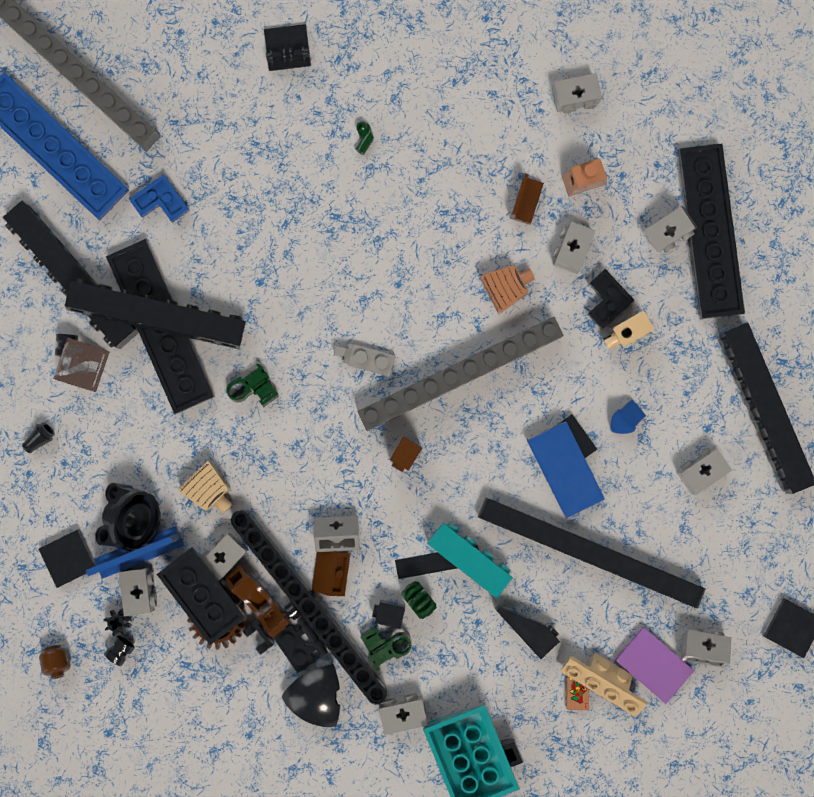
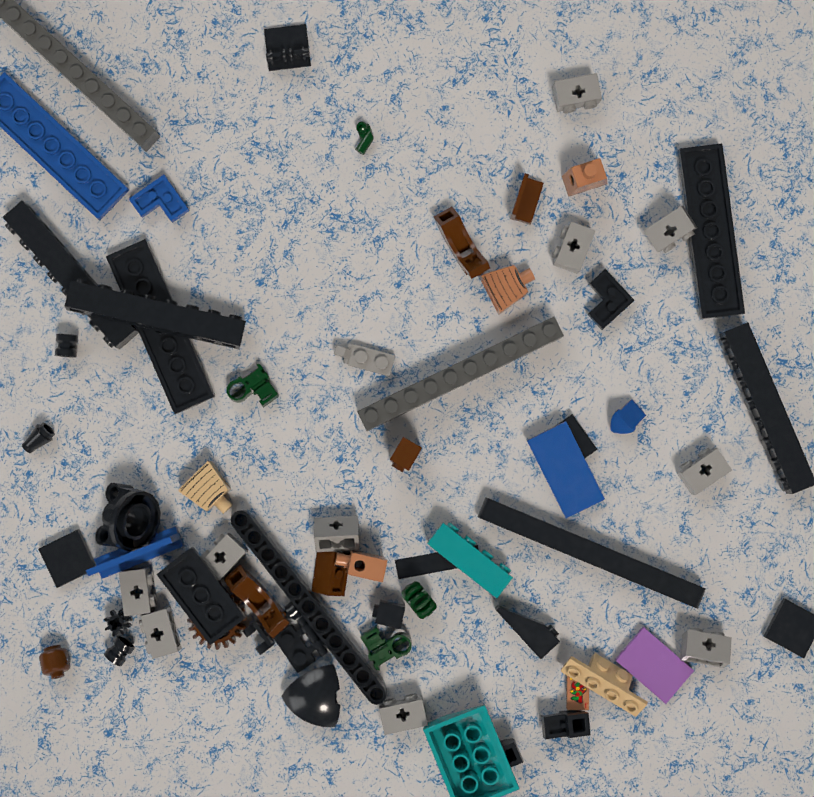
(81, 365): clear tile -> none
(162, 621): none -> light grey brick
(372, 566): none -> nougat torso
(460, 243): none -> reddish brown arch
(566, 724): none -> black brick
(638, 325): tan torso -> none

